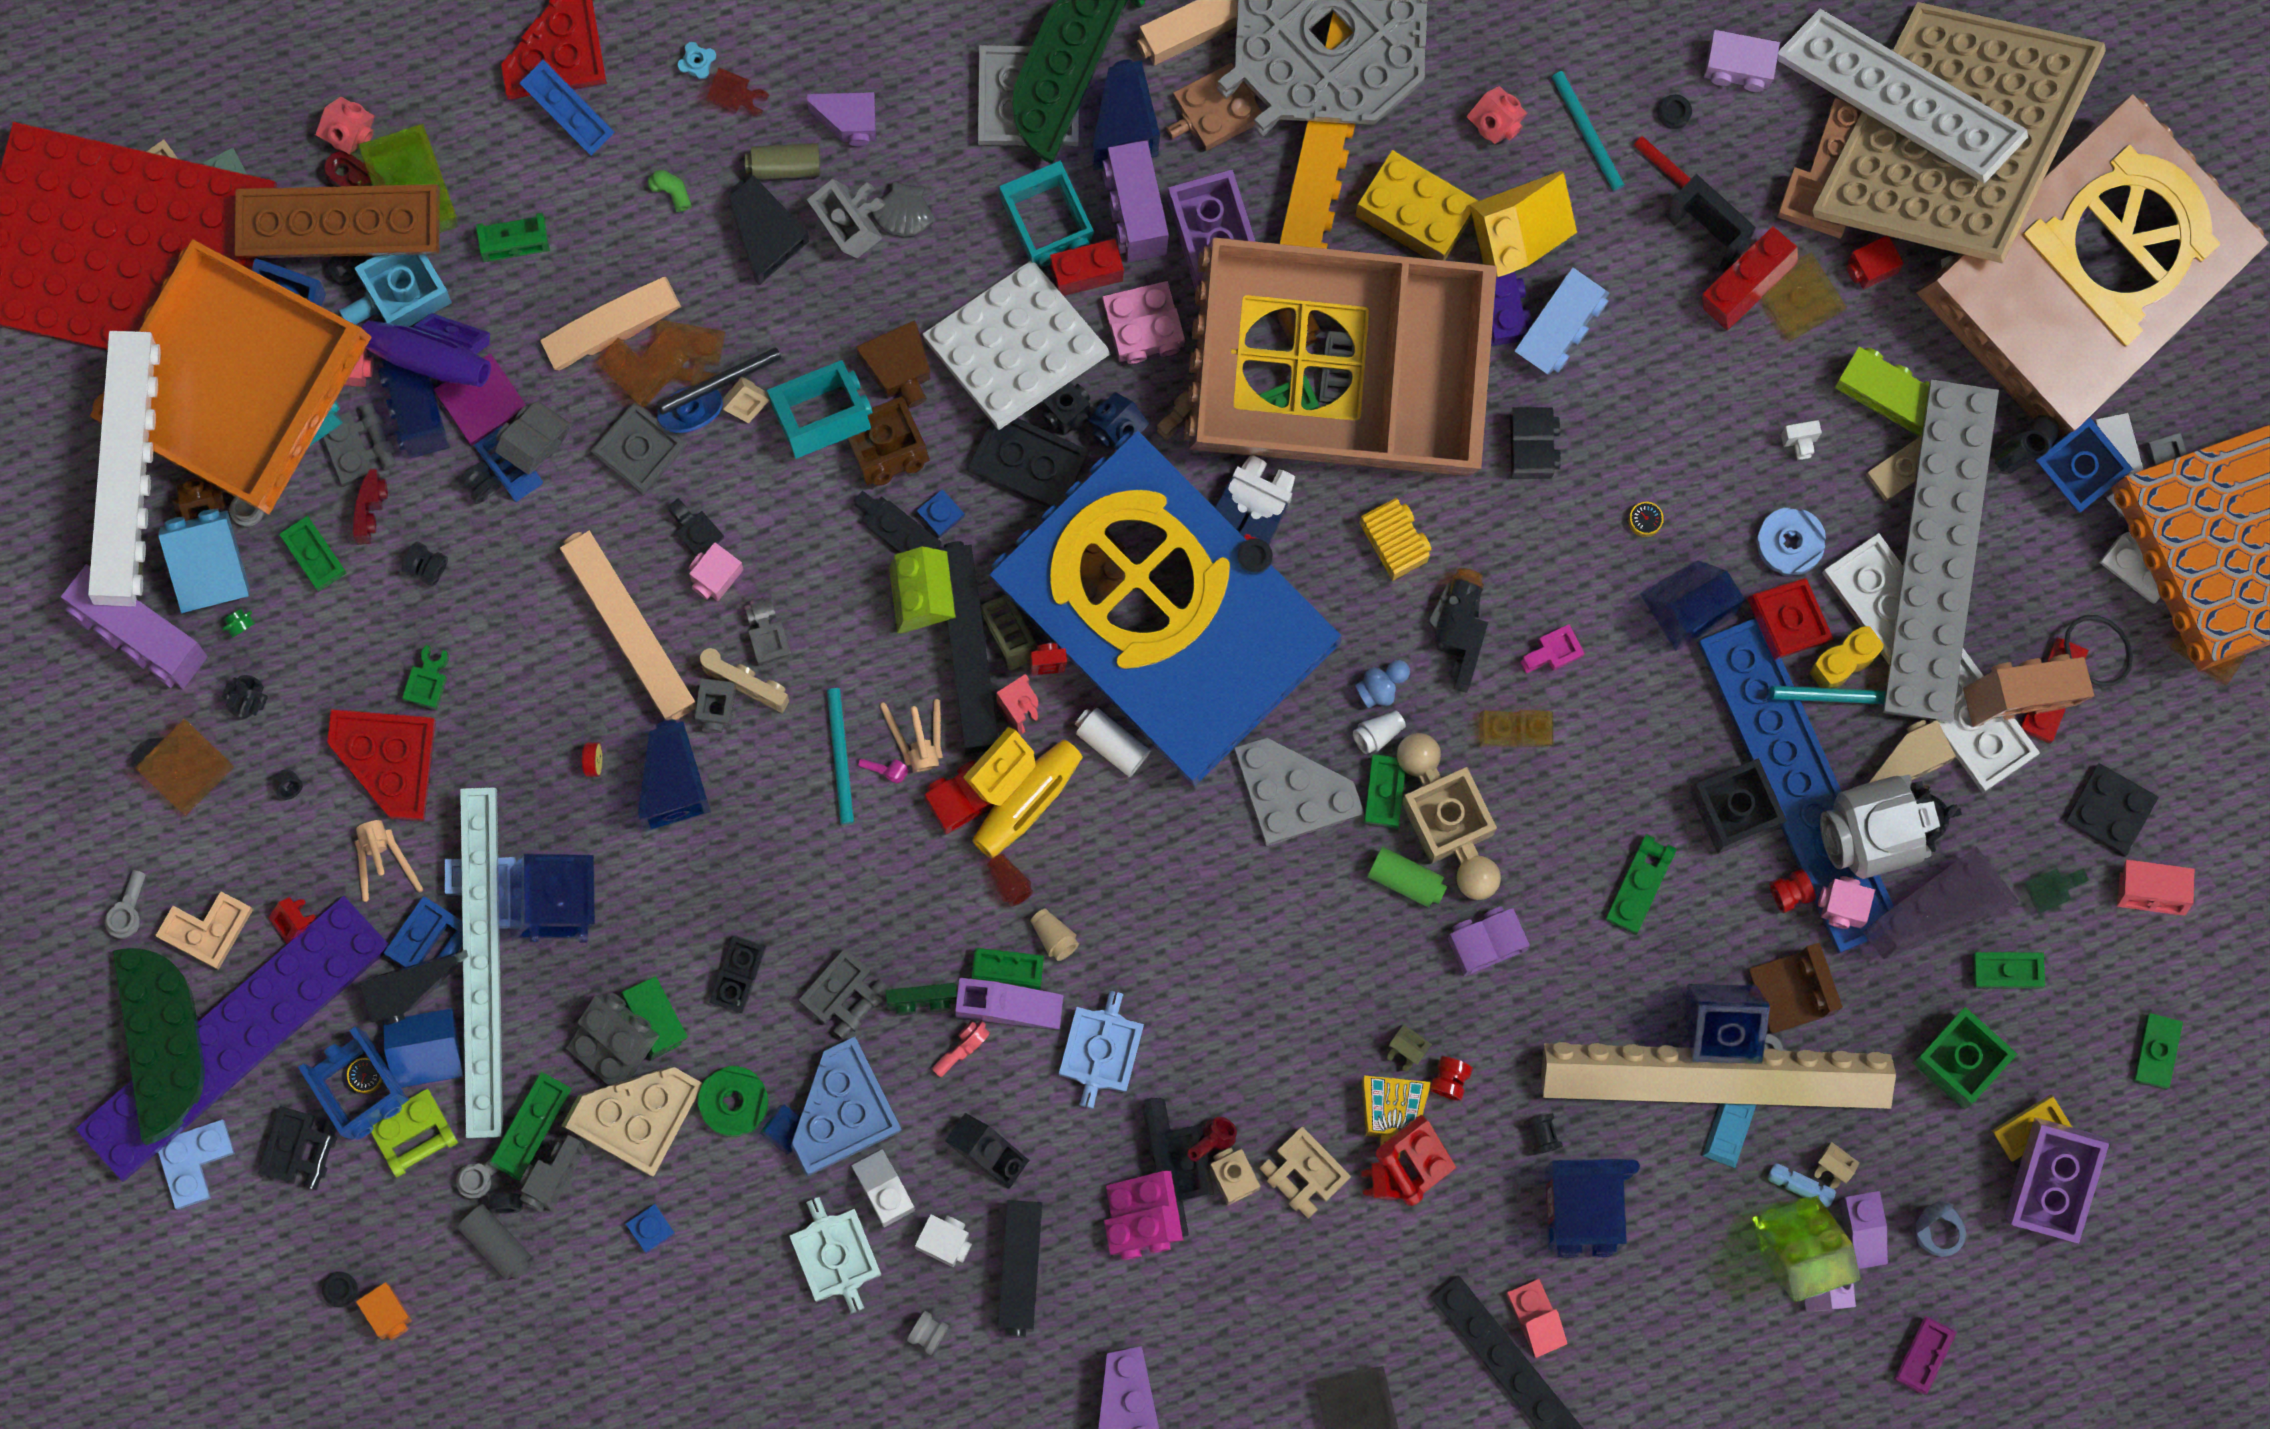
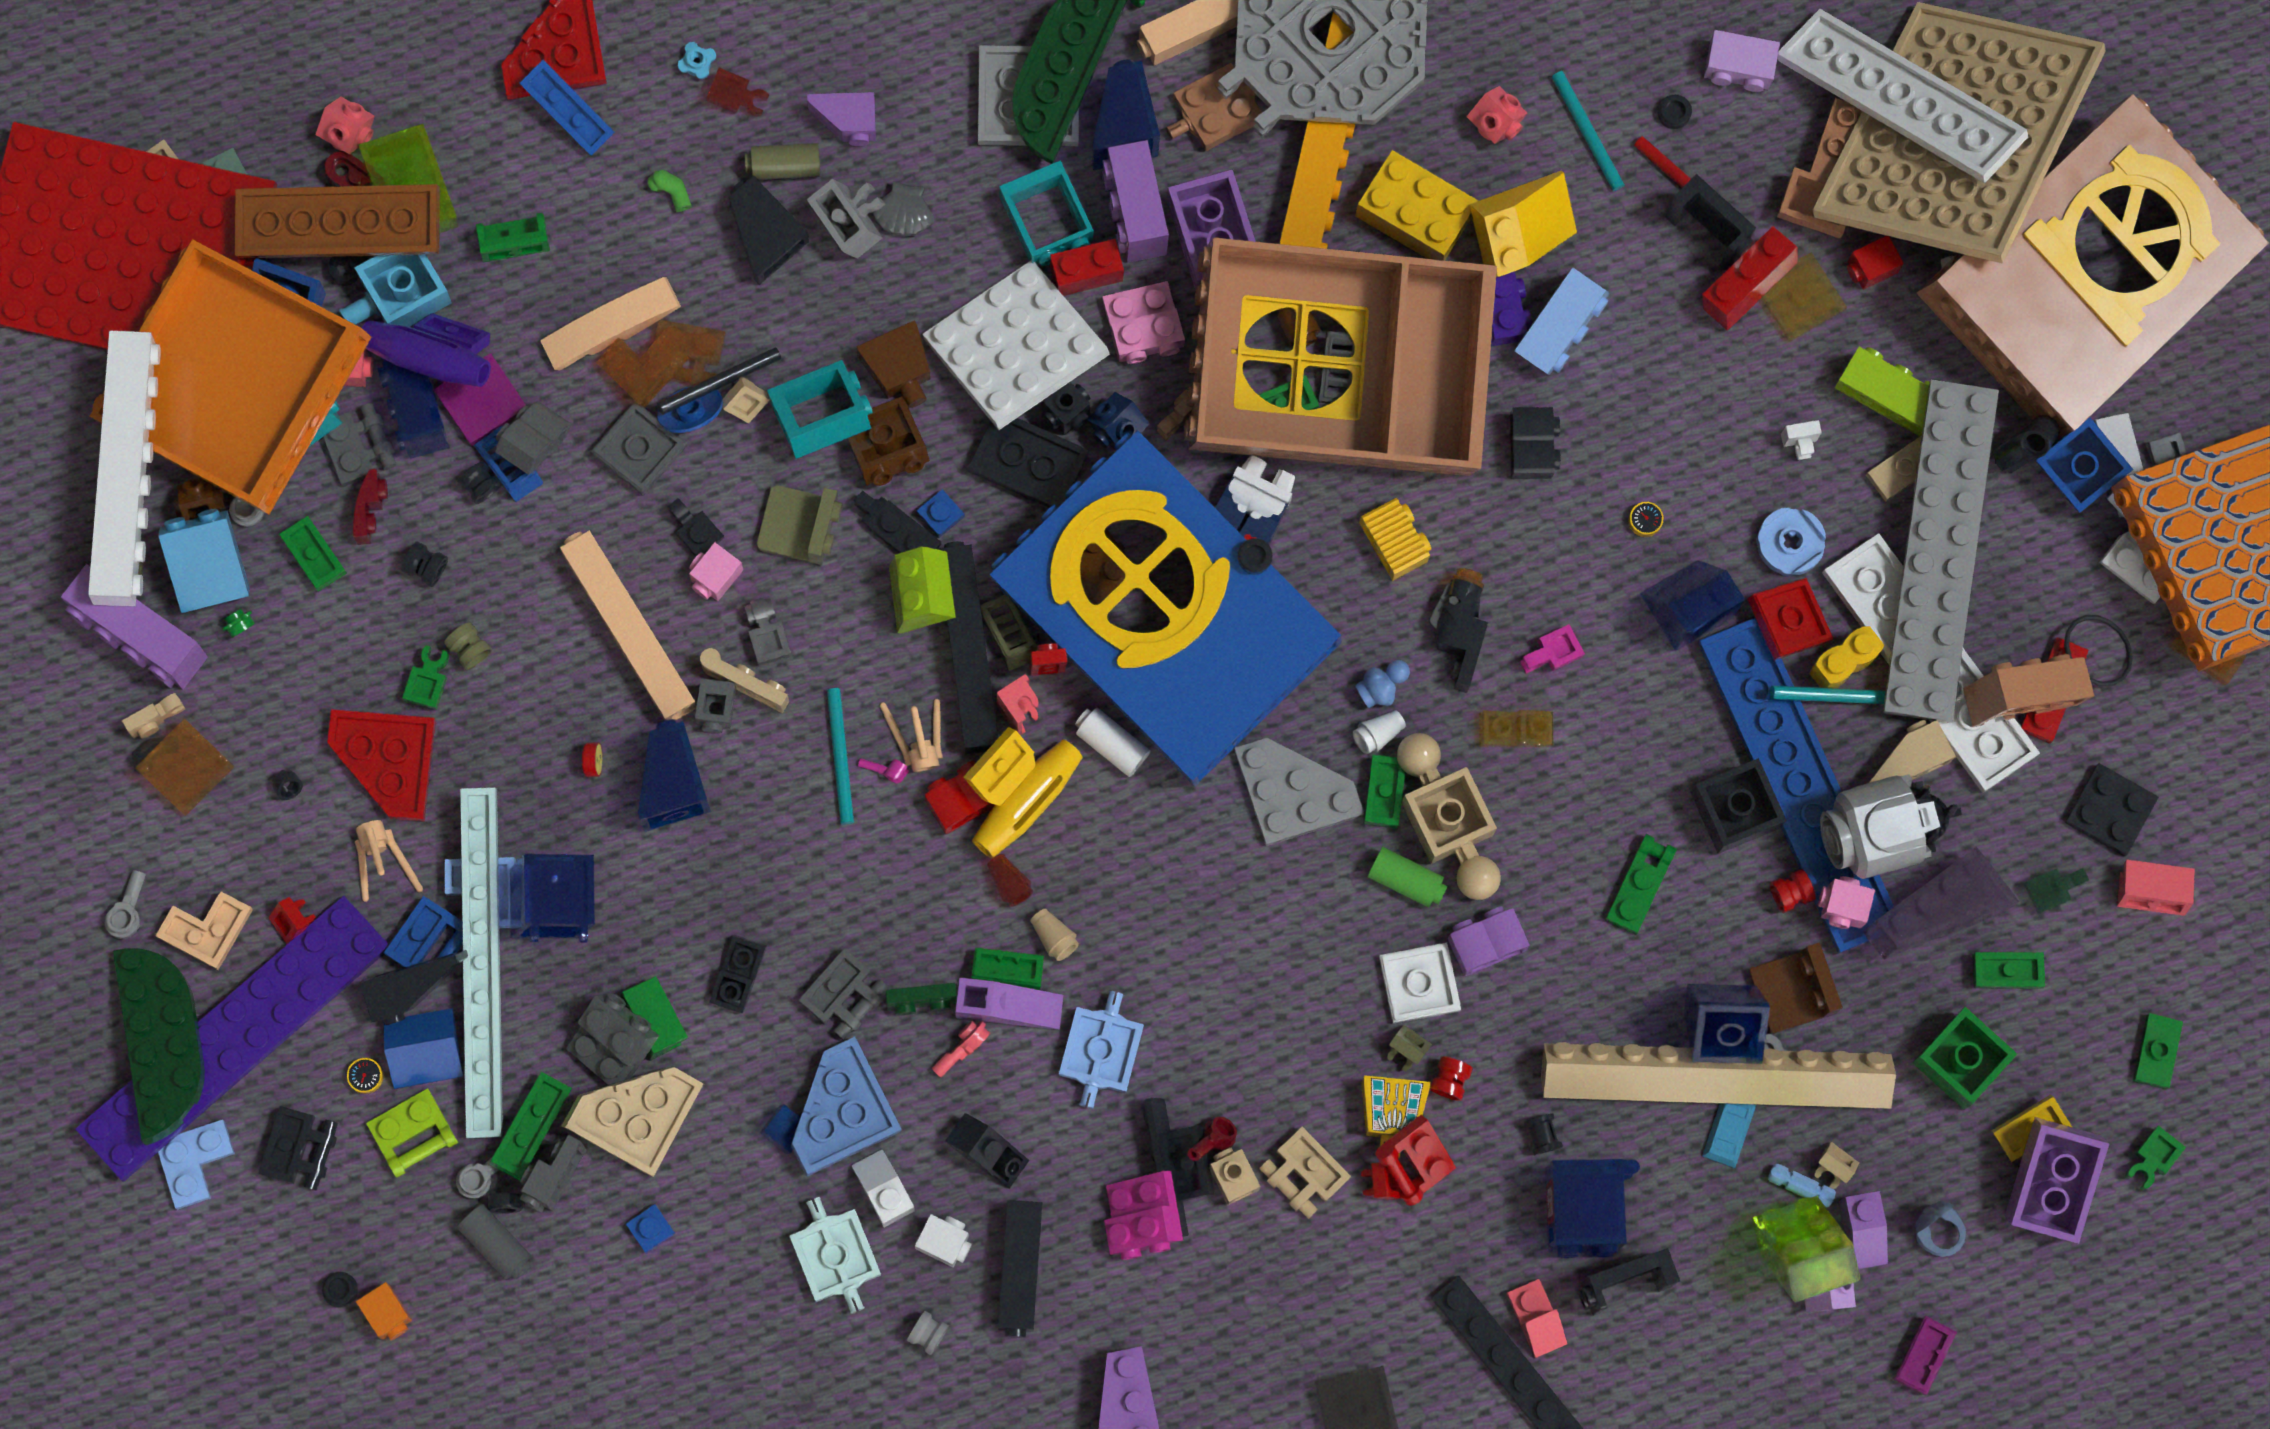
(146, 721): none -> tan plate
(244, 696): black gear -> none
(337, 1059): blue window -> none
(468, 646): none -> olive wheel
(723, 1084): green plate -> none
(799, 524): none -> olive bracket
(1419, 983): none -> white tile
(1658, 1264): none -> black panel
(2157, 1154): none -> green plate

